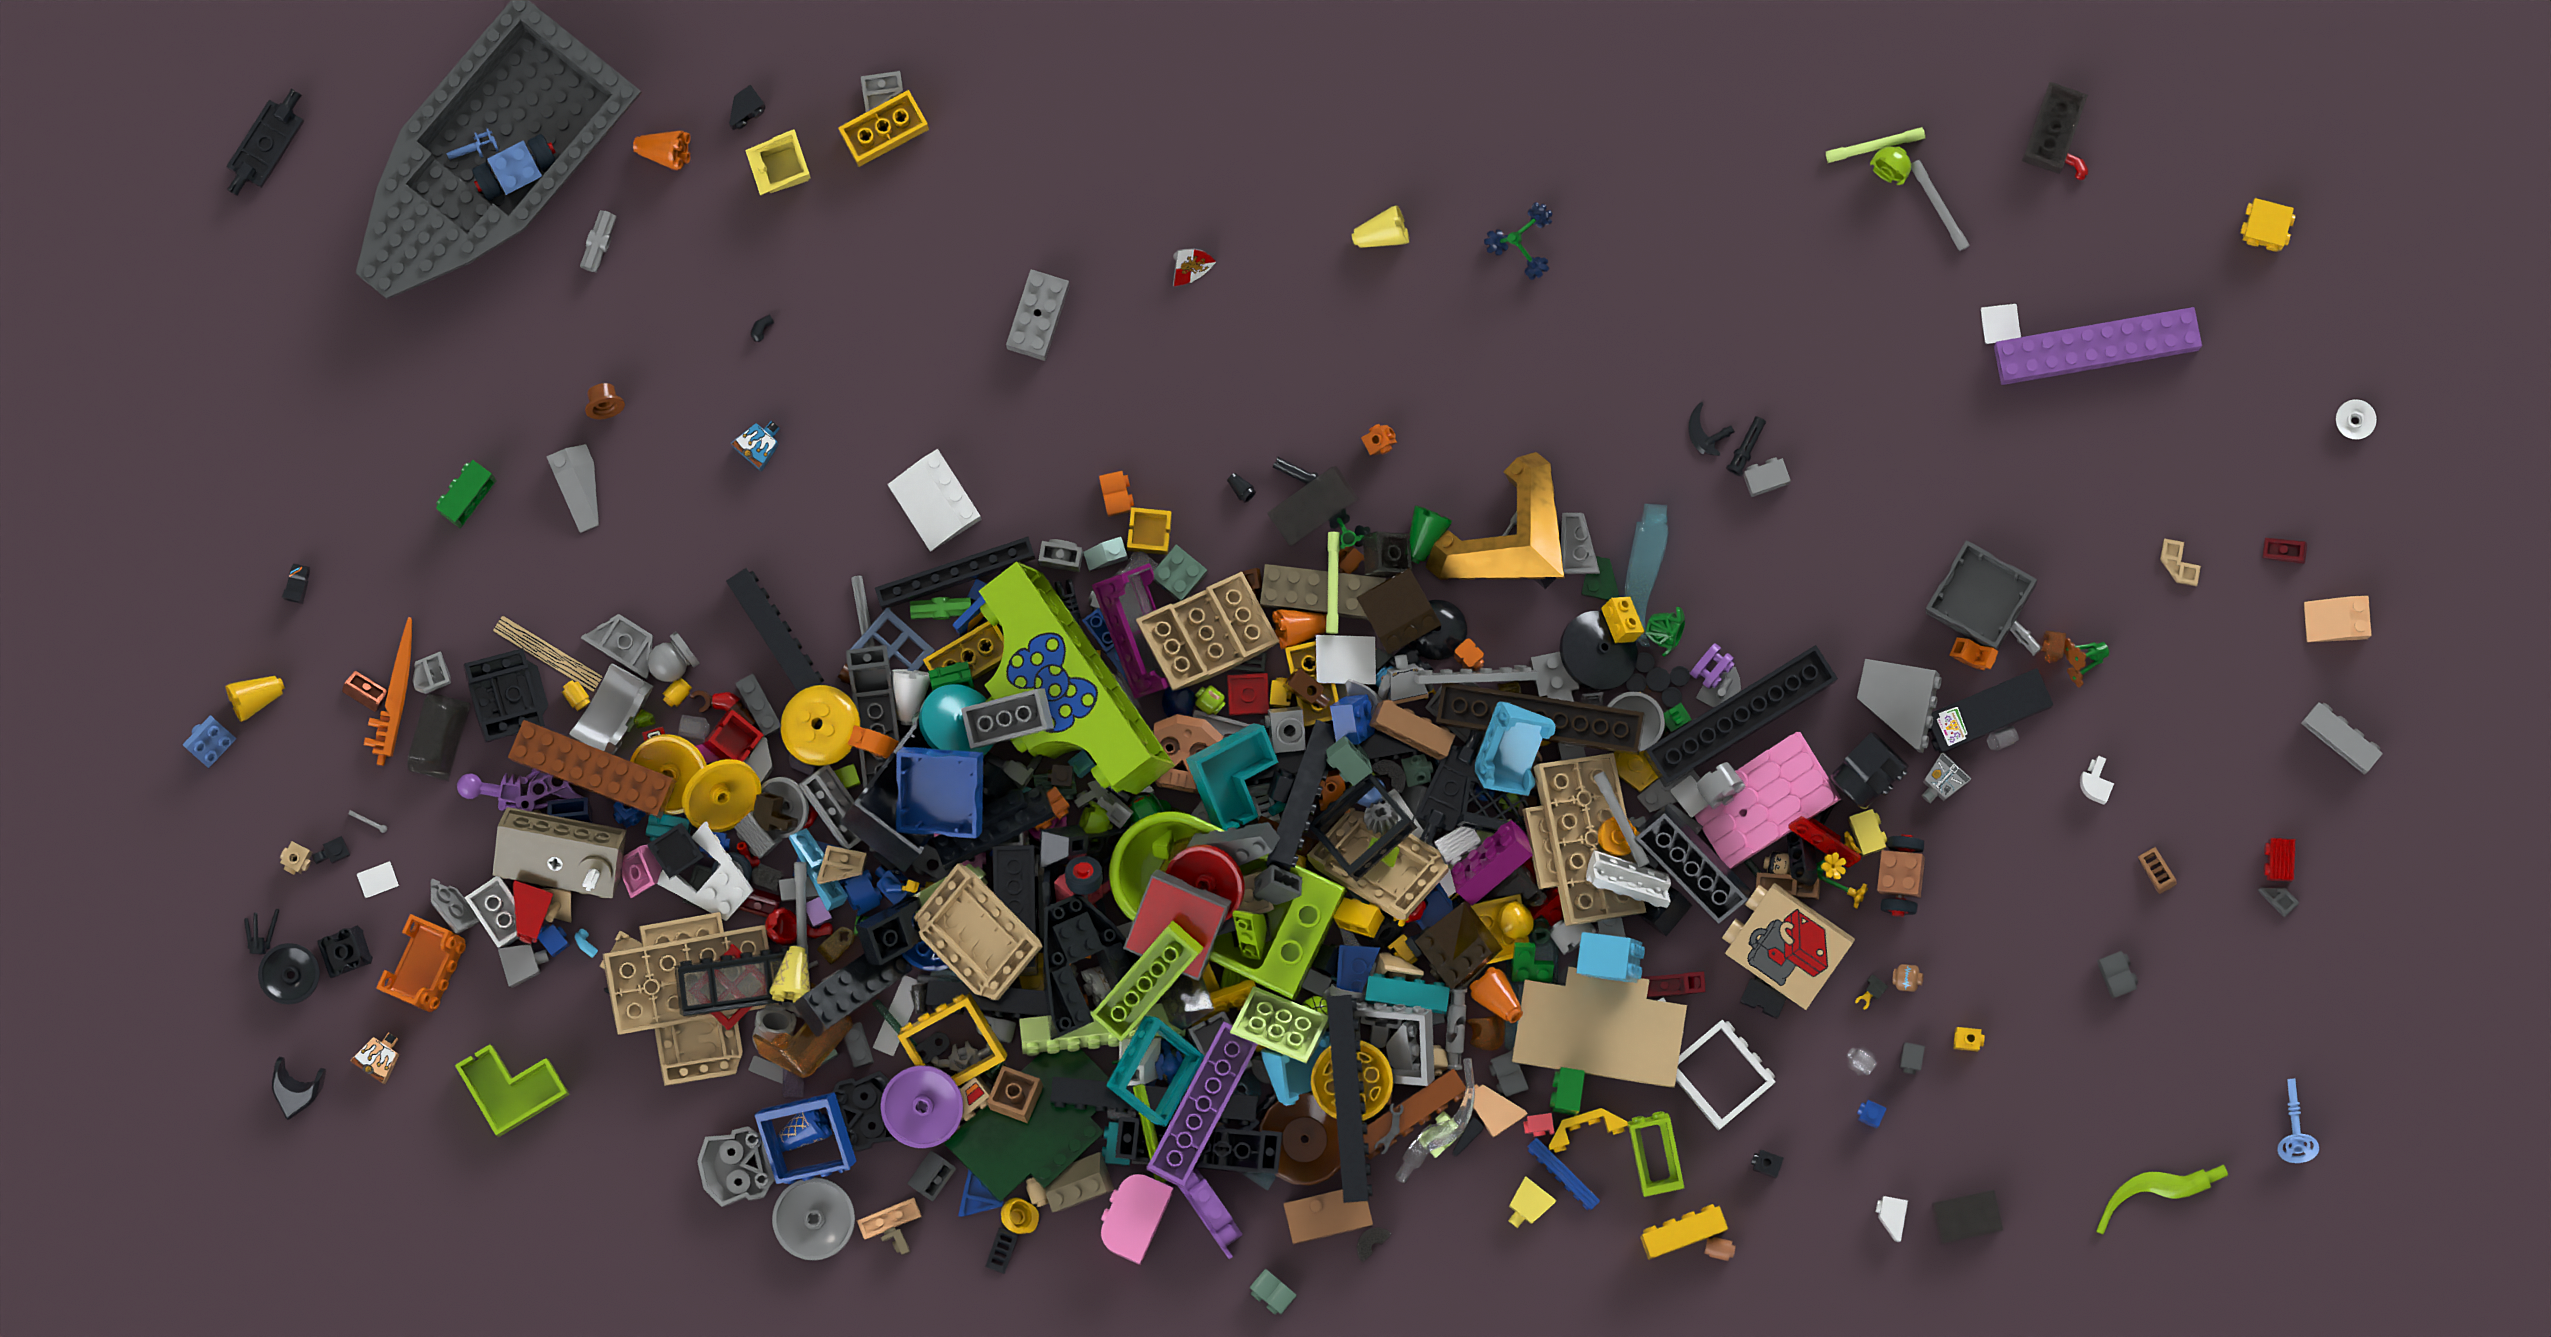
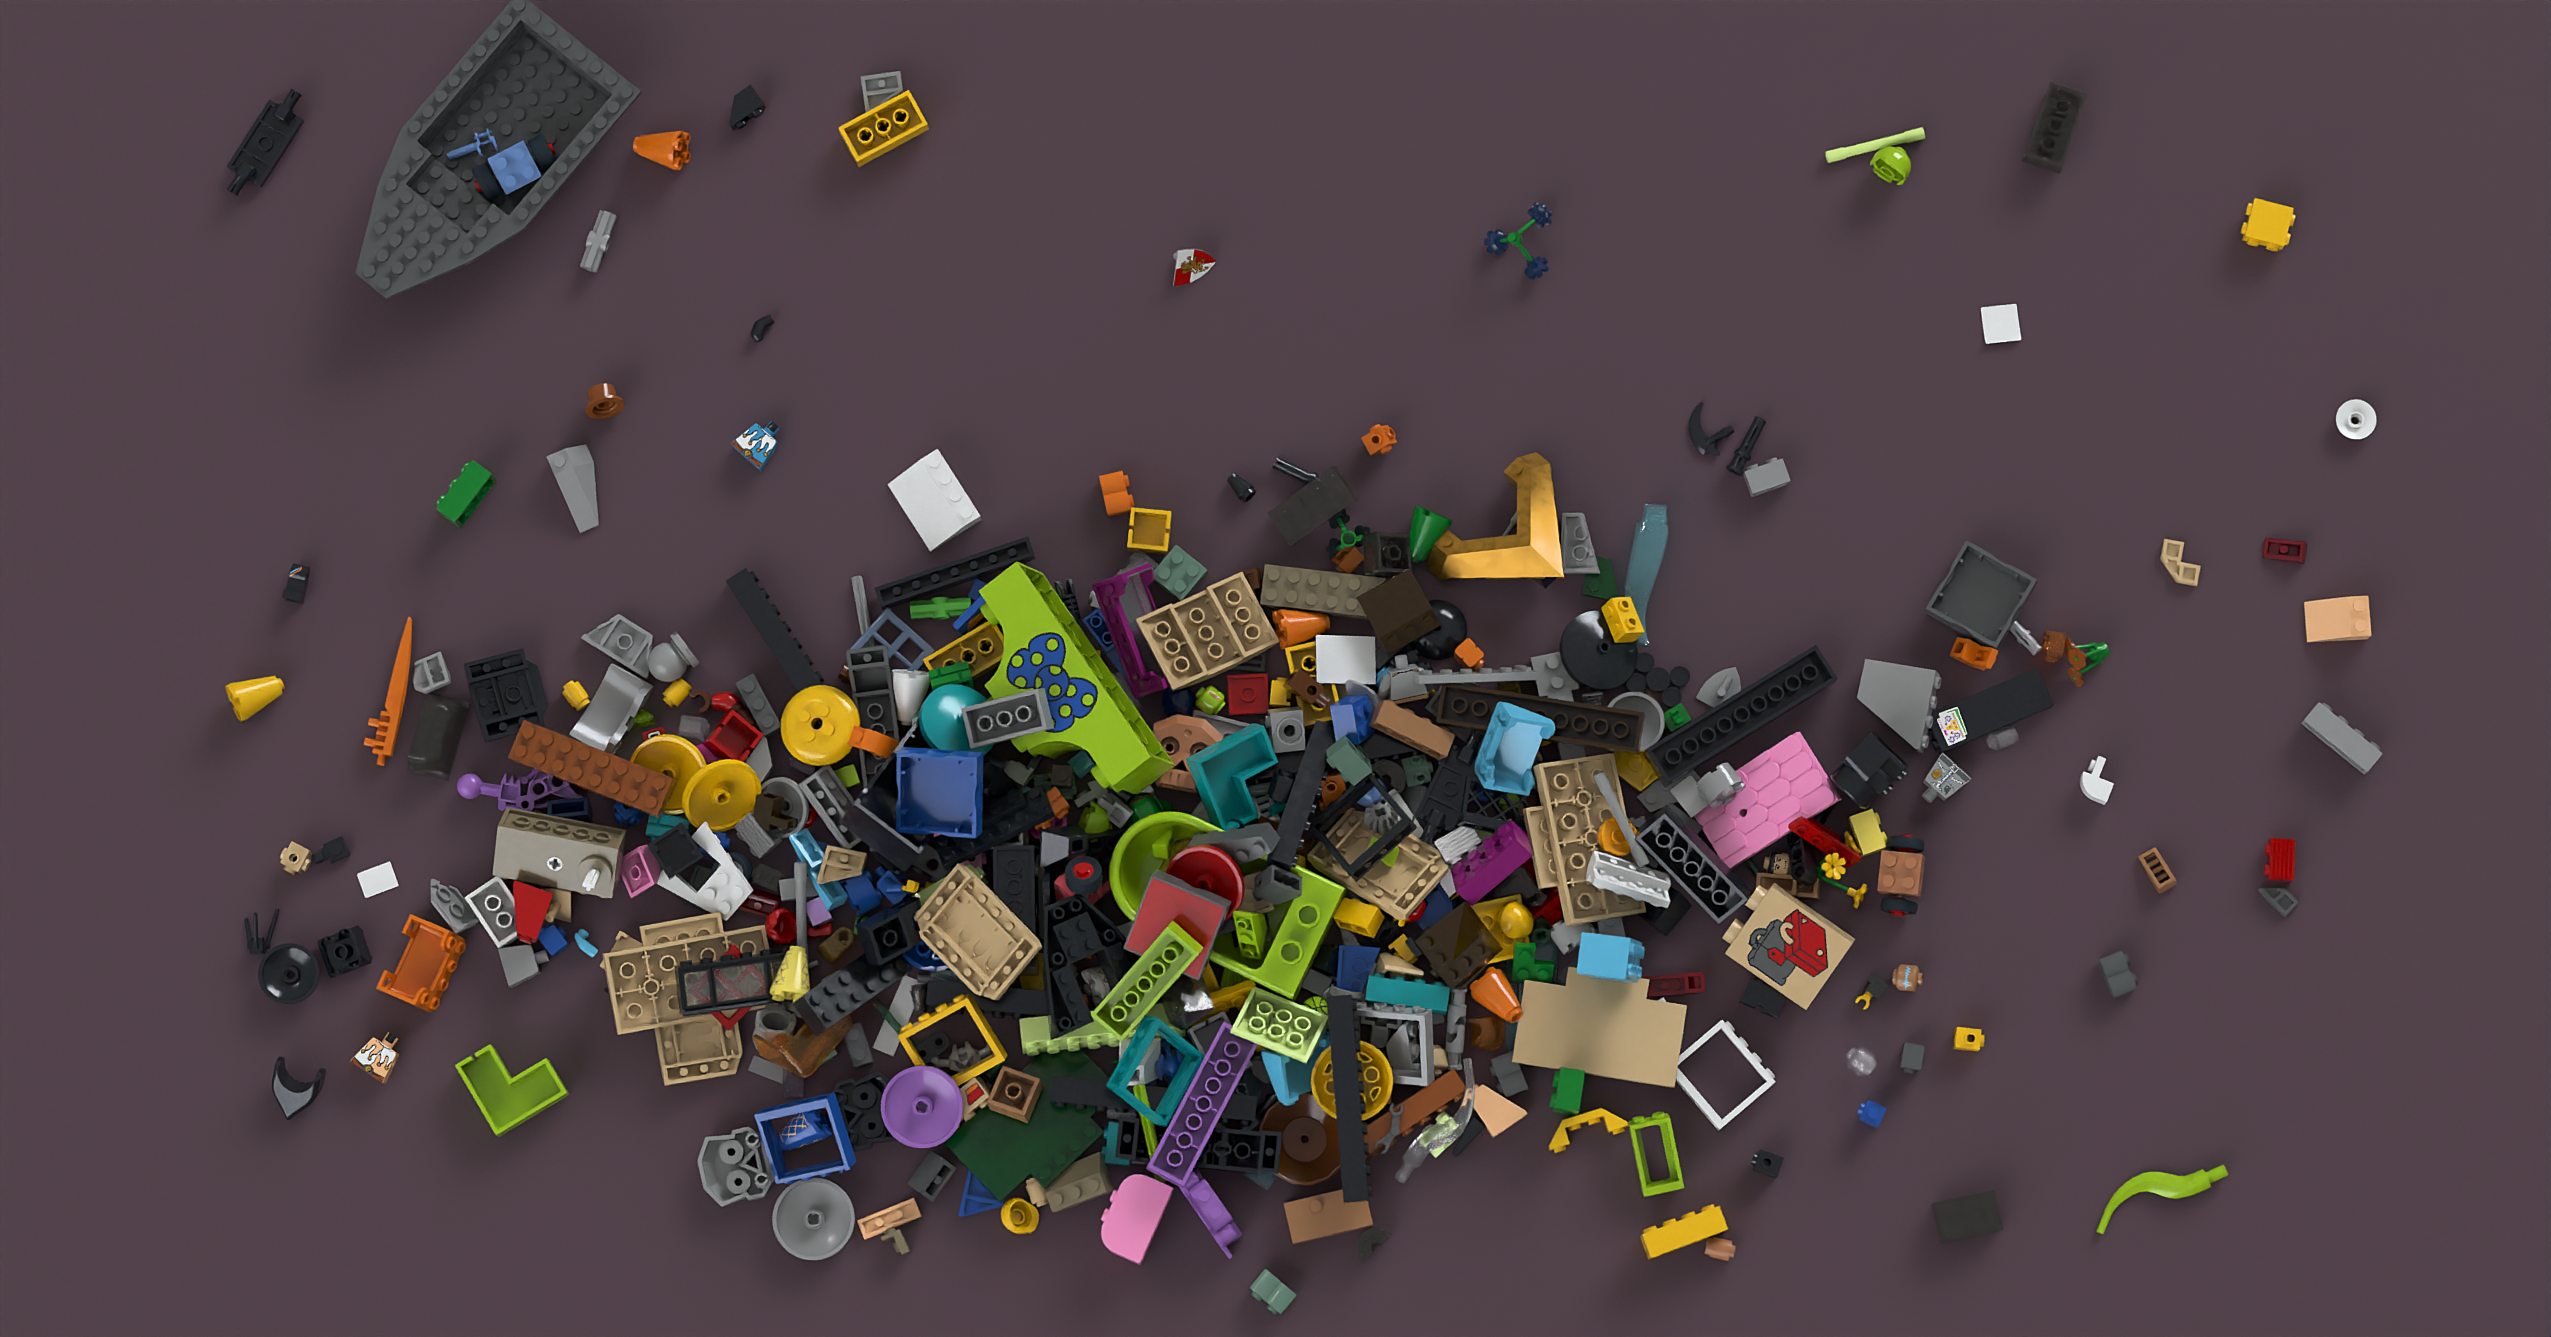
(209, 741): medium blue plate -> none
(364, 691): copper slope -> none
(383, 828): light grey hinge -> none
(547, 653): tan sticker -> none
(743, 850): red arm -> none
(778, 163): light yellow piece -> none
(1002, 1028): light grey piece -> none
(1002, 1232): black slope -> none
(1034, 334): light grey brick -> none
(1060, 555): light grey brick -> none
(1105, 554): light aqua slope -> none
(1333, 562): yellowish green piece -> none
(1382, 230): light yellow cone -> none
(1529, 1203): light yellow torso -> none
(1539, 1124): coral brick -> none
(1563, 1174): blue piece -> none
(1666, 629): green piece -> none
(1712, 678): medium lavender brick -> none
(1892, 1215): white slope -> none
(1956, 234): light grey piece -> none
(2079, 165): red arm -> none
(2097, 346): medium lavender brick -> none
(2296, 1139): light blue dish -> none

